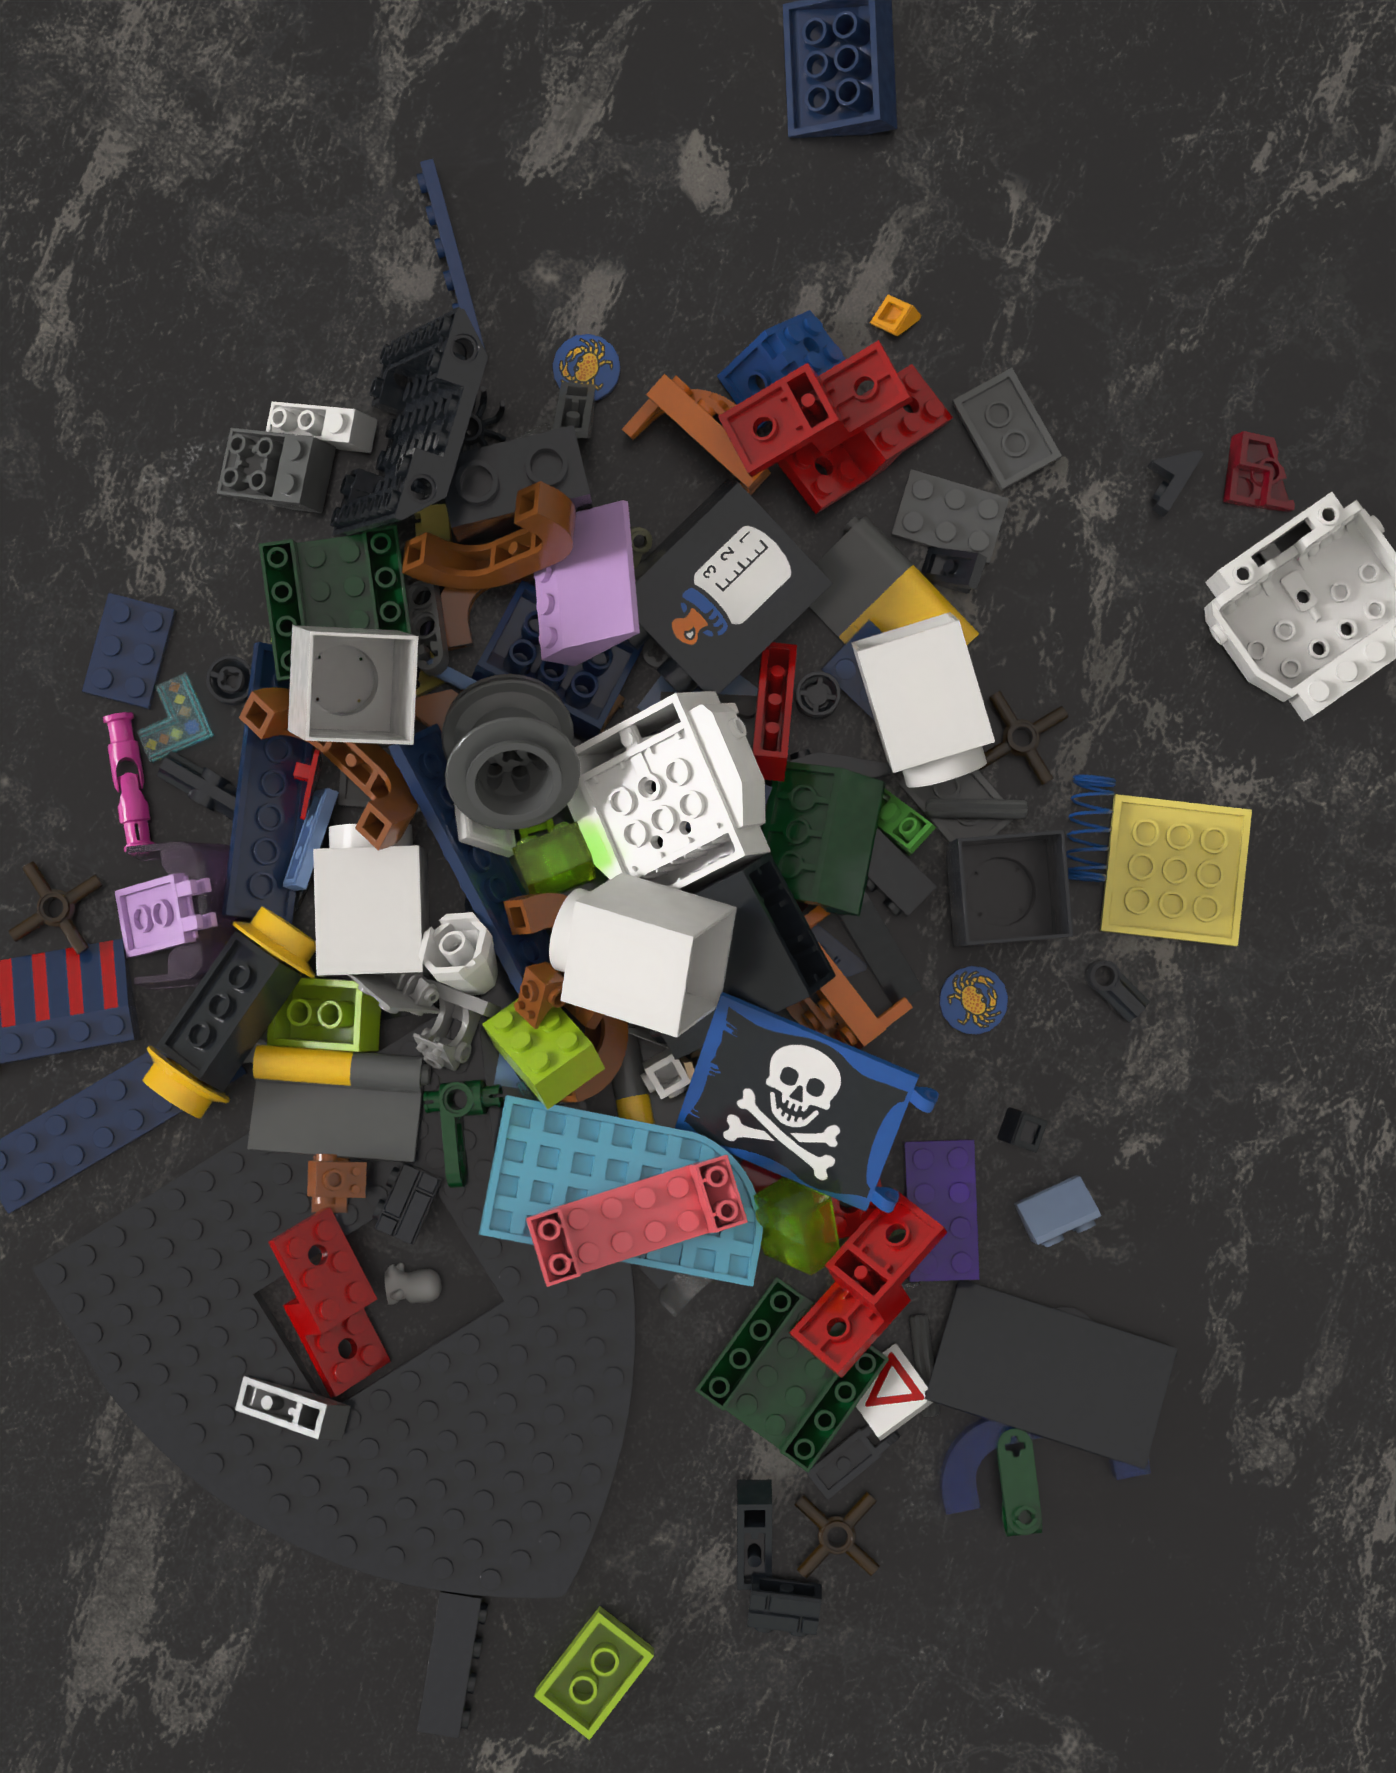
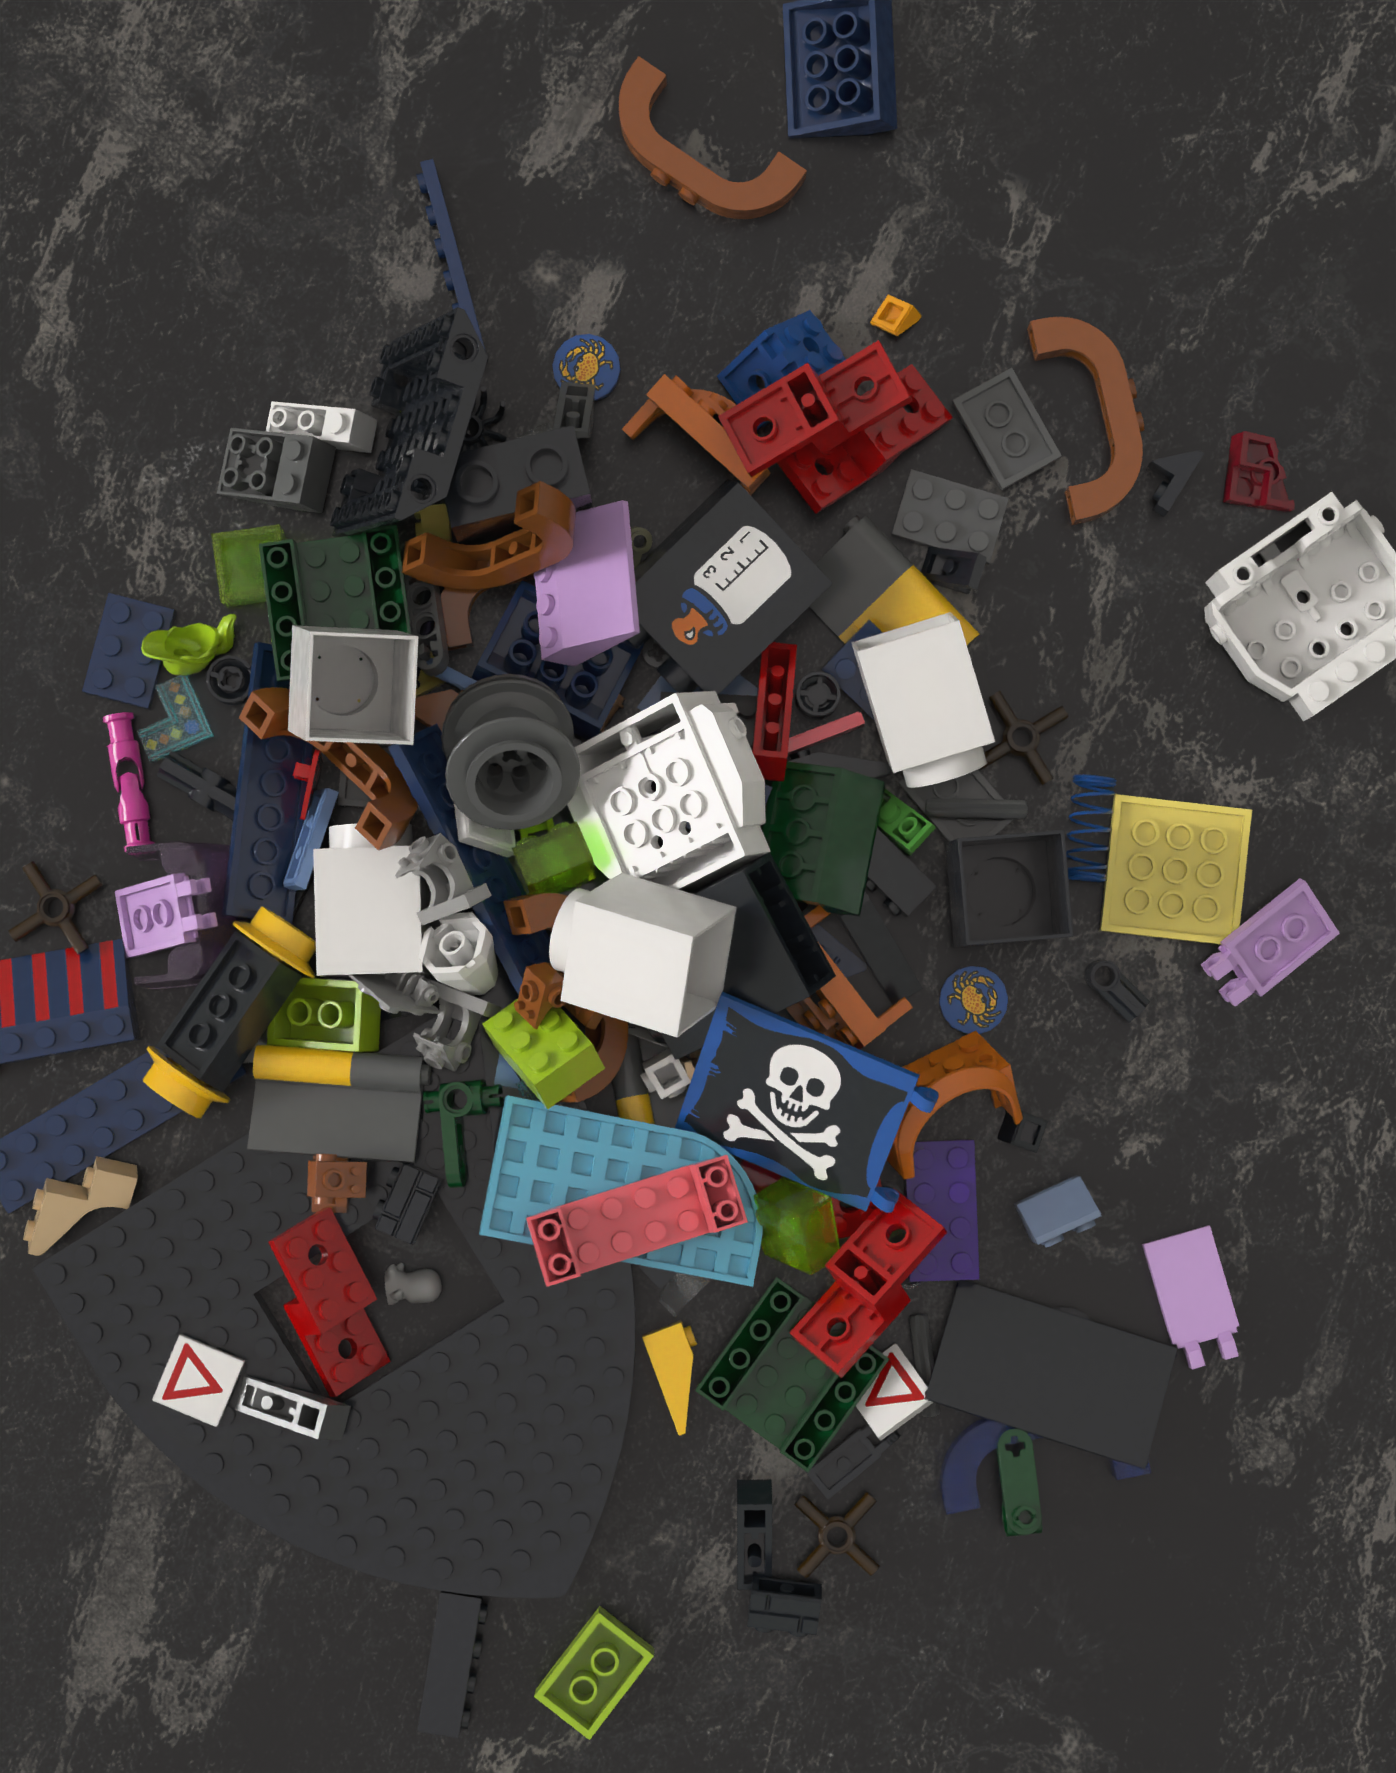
(64, 1204): none -> tan arch
(190, 647): none -> lime hair
(198, 1380): none -> white tile
(240, 563): none -> clear neon green brick
(432, 860): none -> light grey tile
(672, 1362): none -> yellow slope
(692, 179): none -> dark orange arch
(825, 732): none -> coral tile
(952, 1071): none -> orange piece
(1090, 346): none -> dark orange arch
(1193, 1293): none -> lavender tile
(1271, 943): none -> lavender tile

